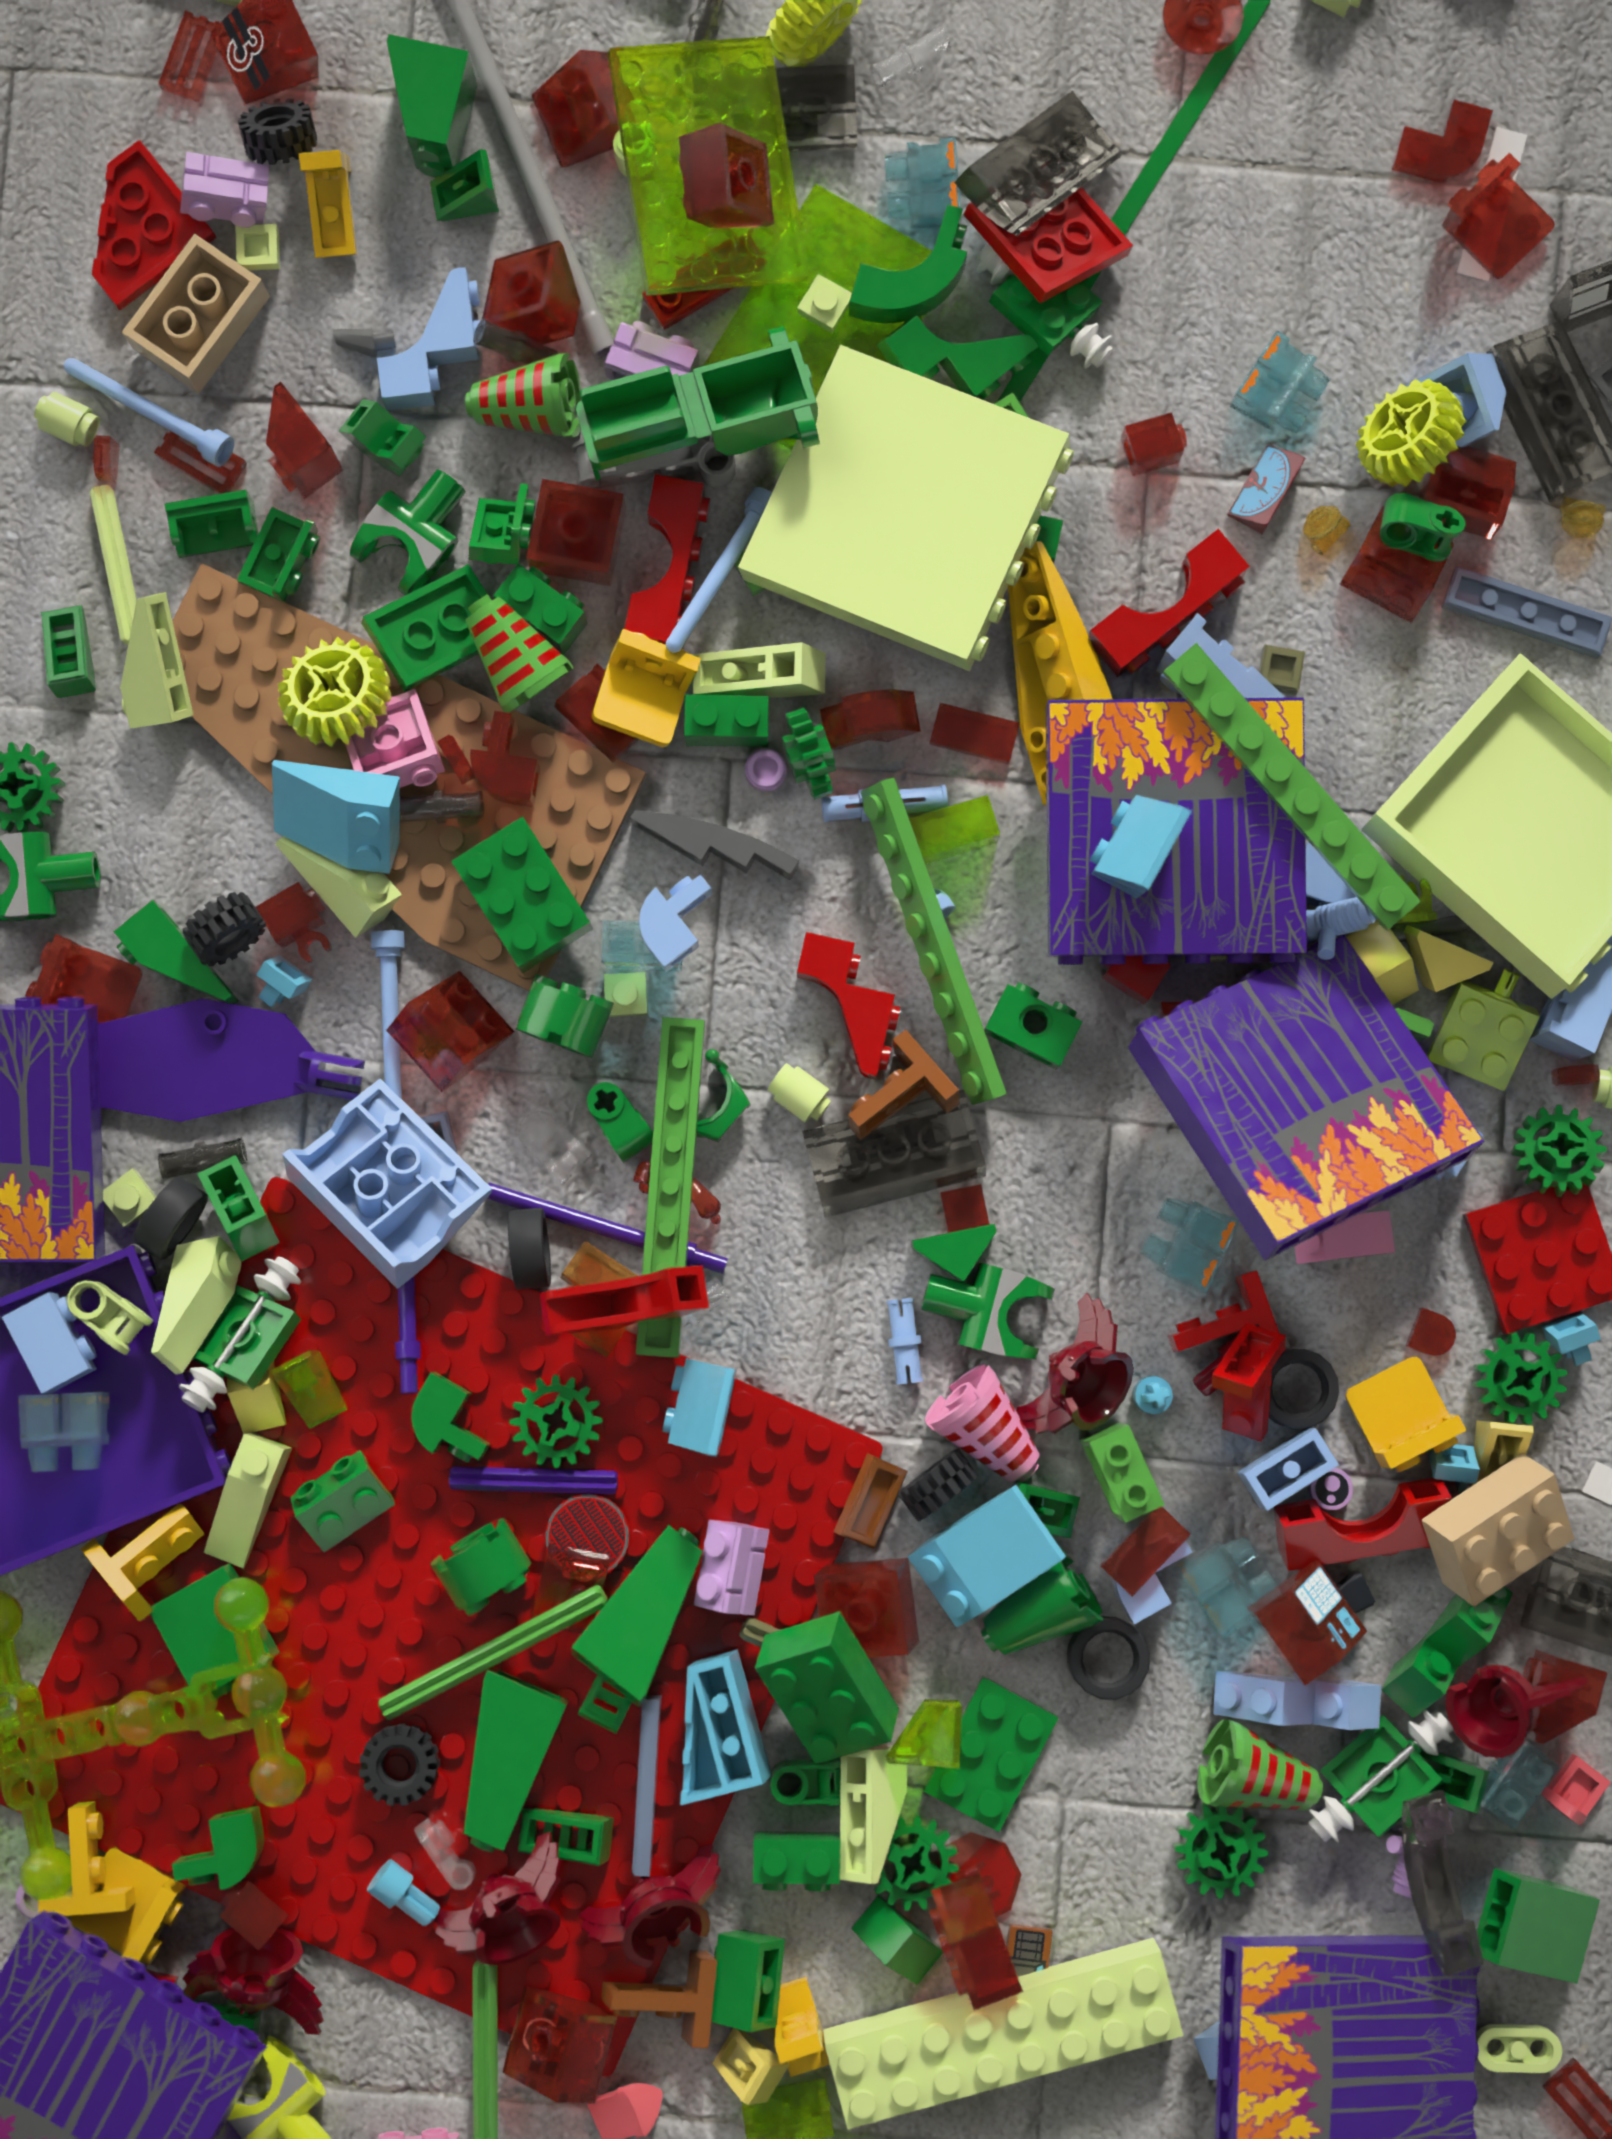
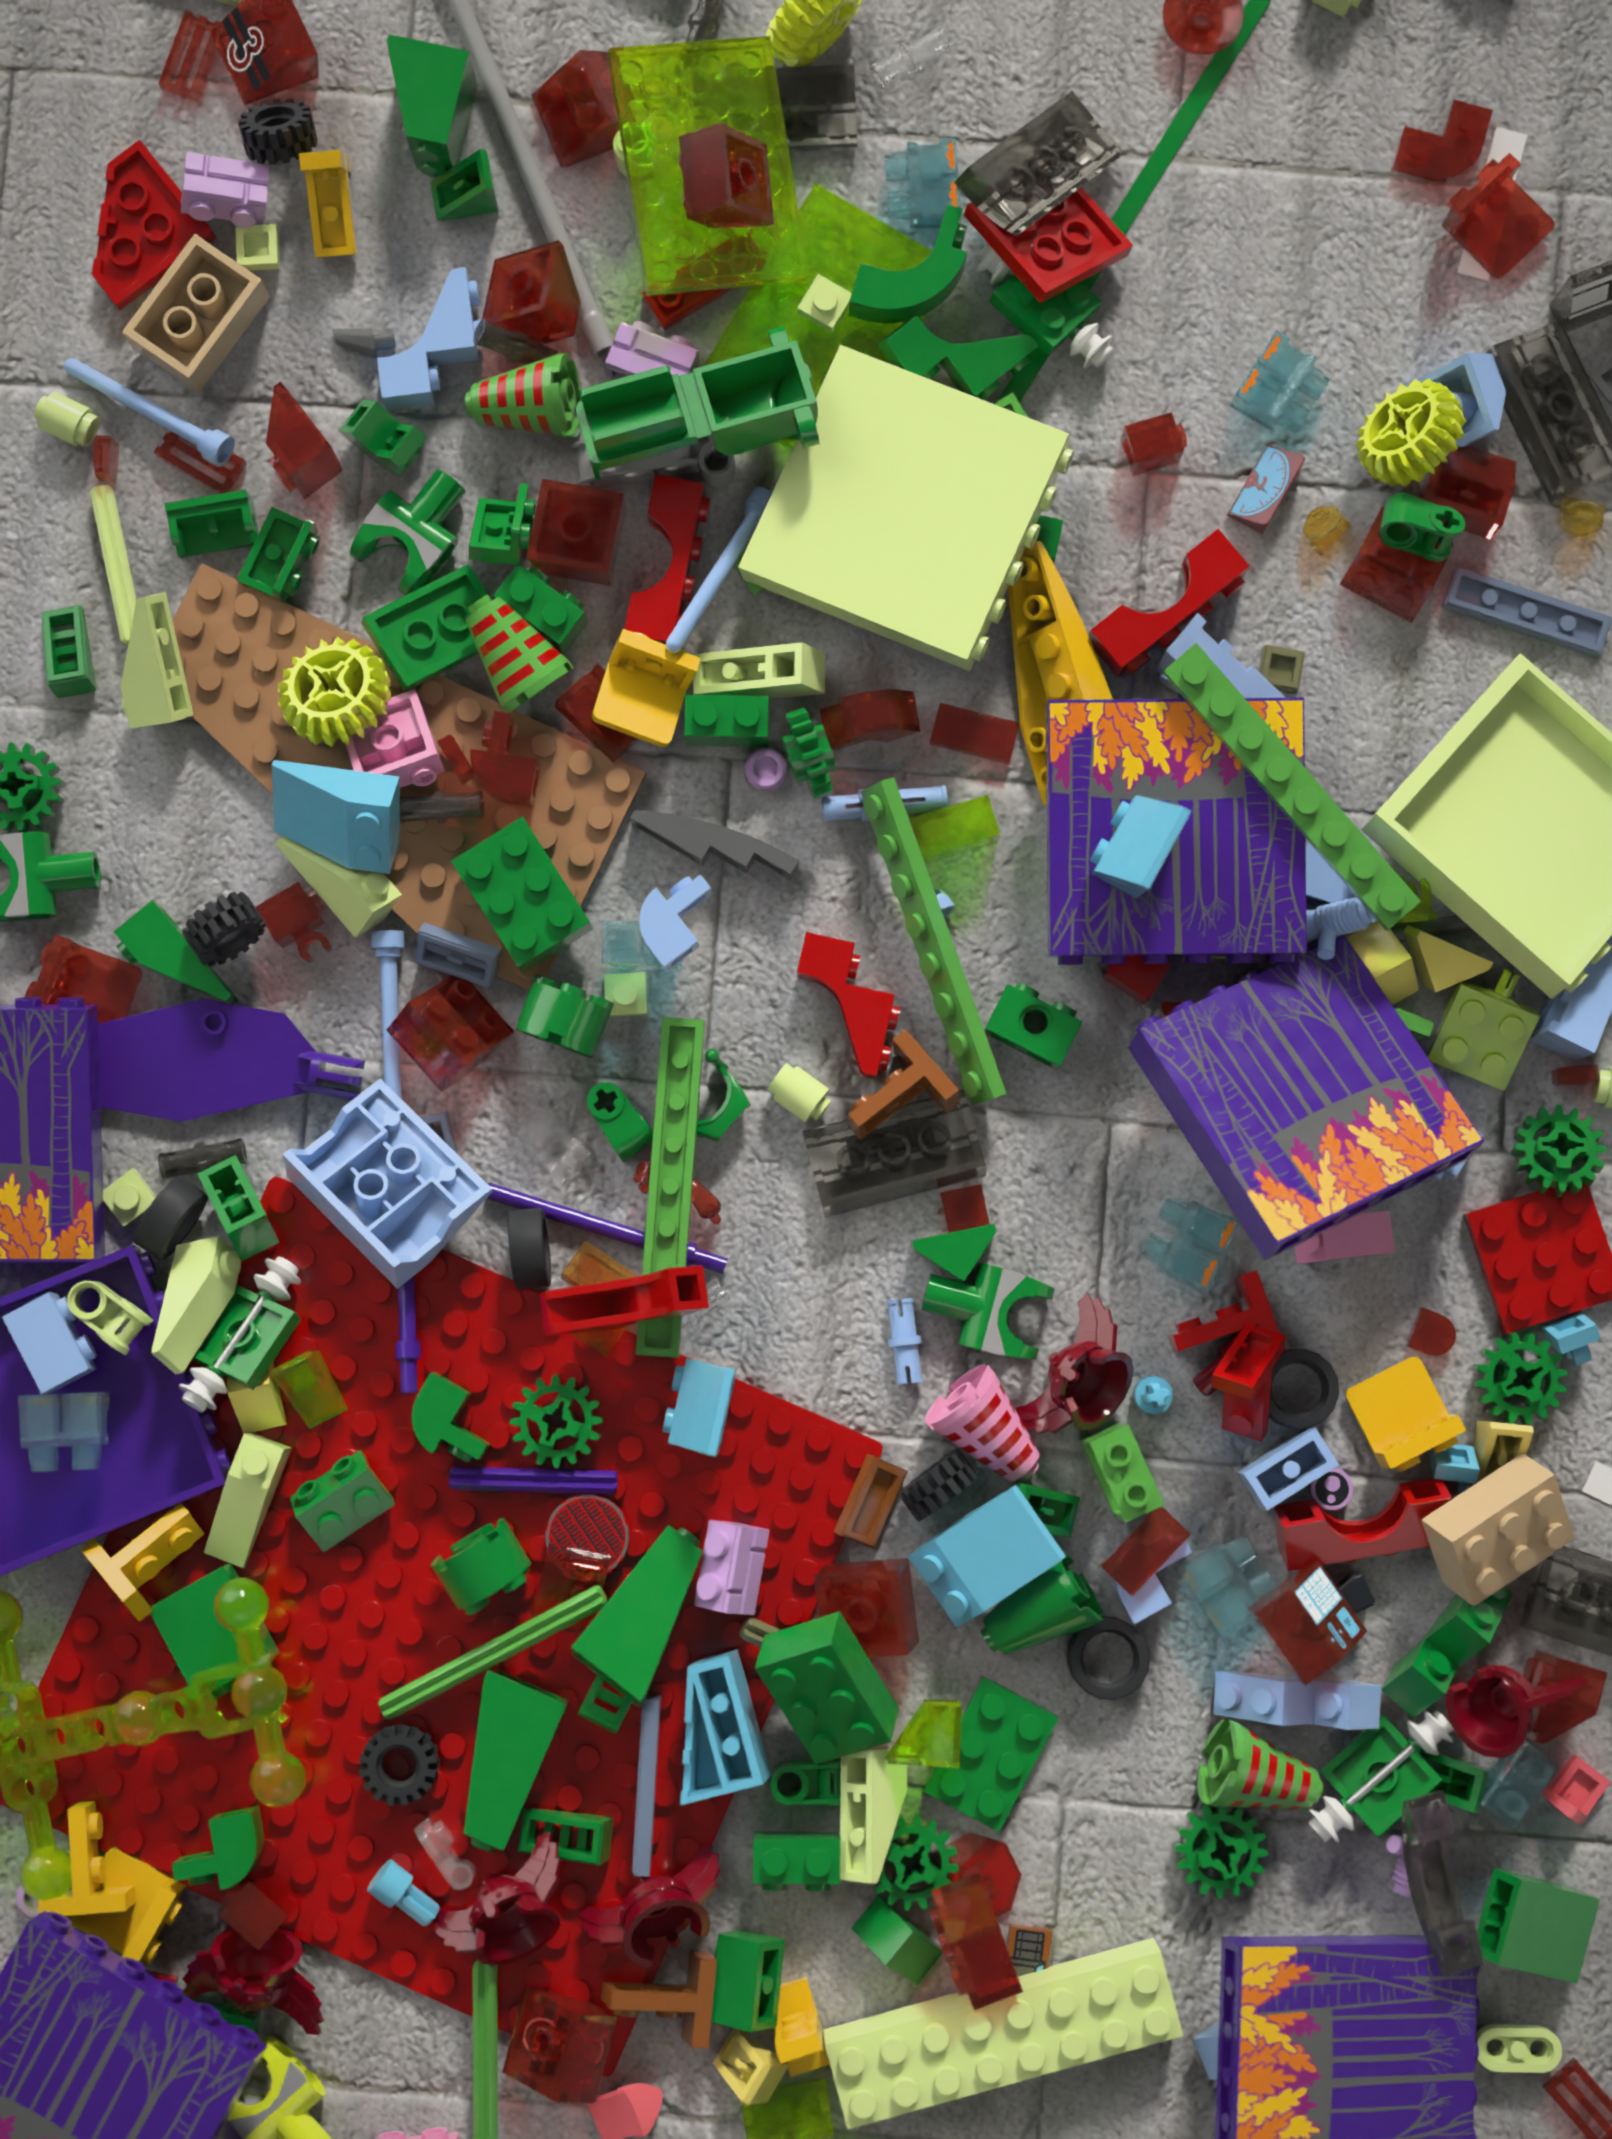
(282, 980): medium azure tile -> none
(459, 950): none -> sand blue tile

